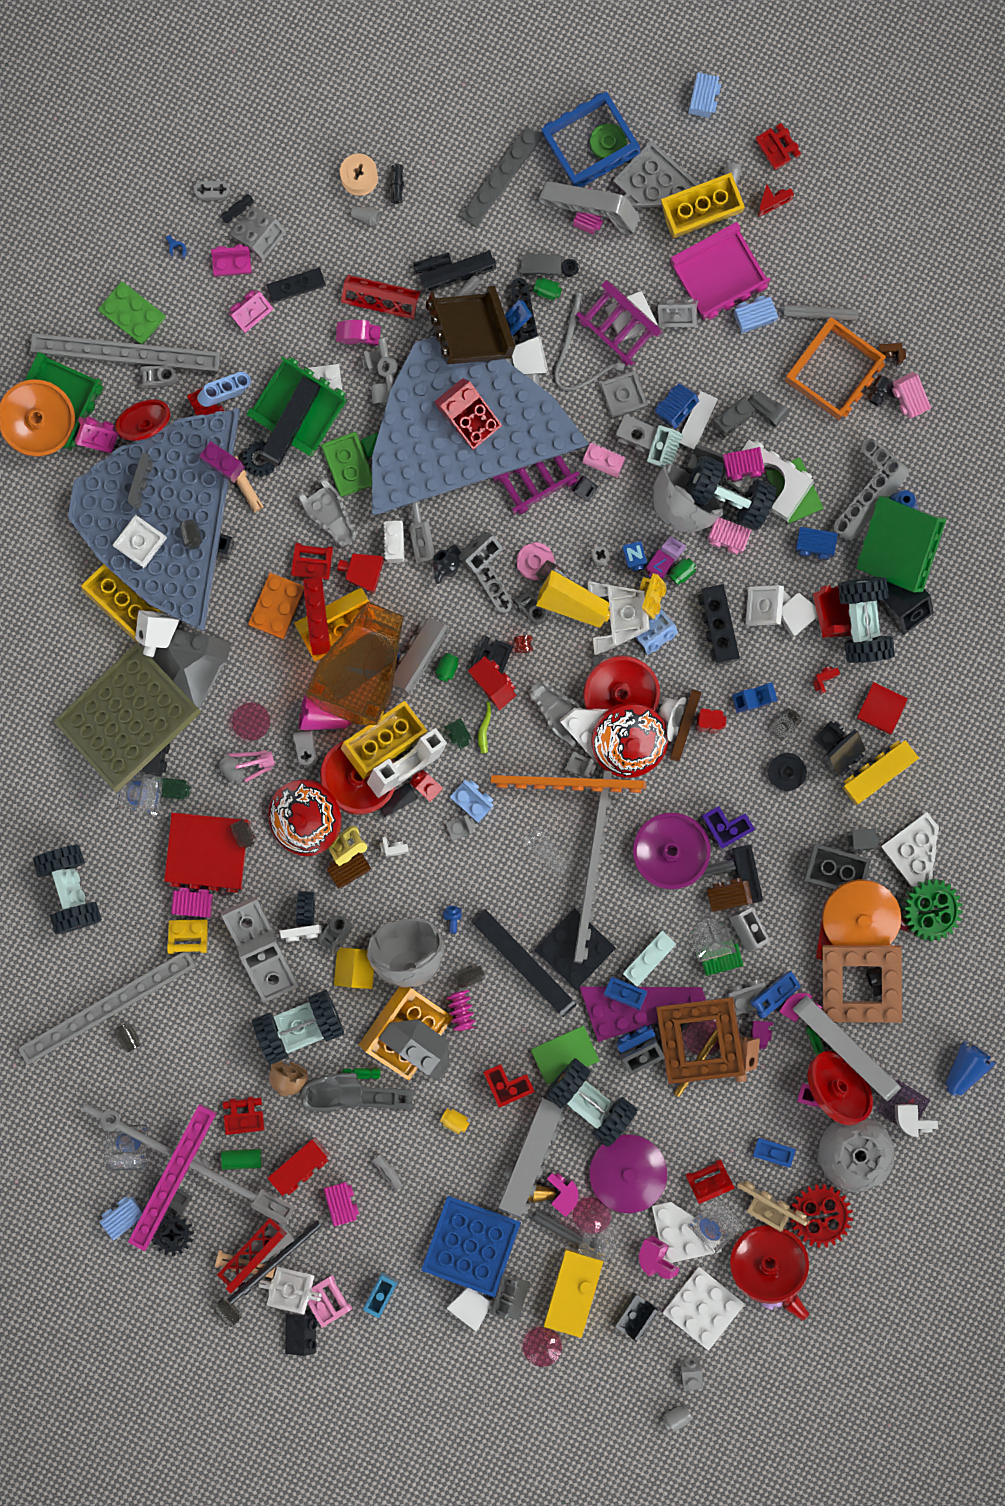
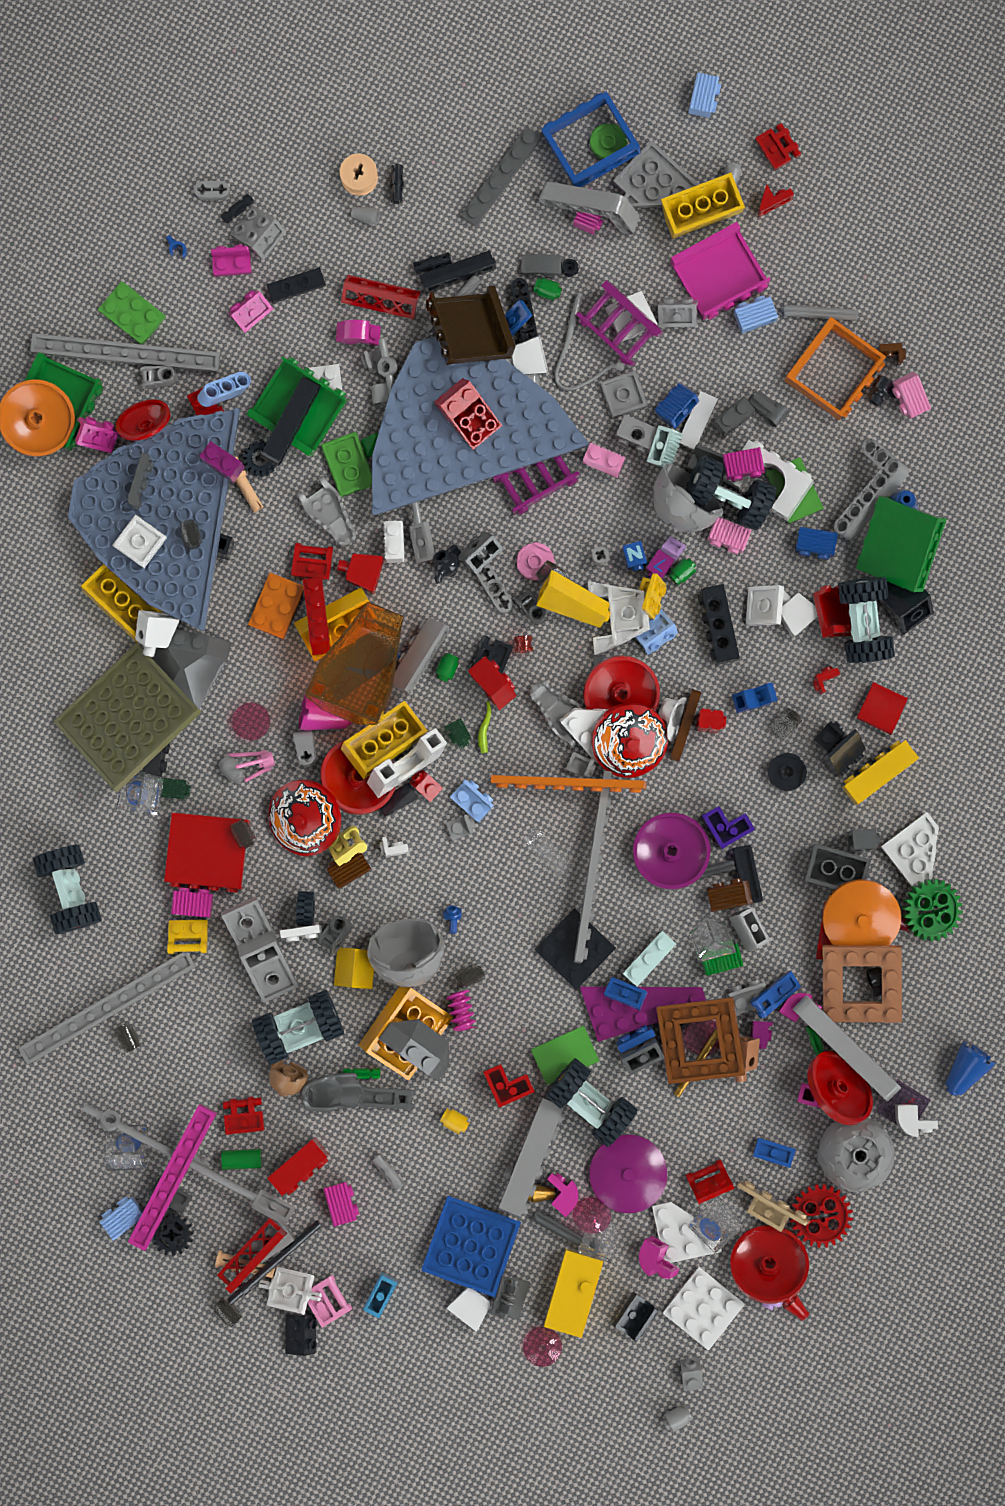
(524, 963): black beam -> none
(585, 488): black tile -> none

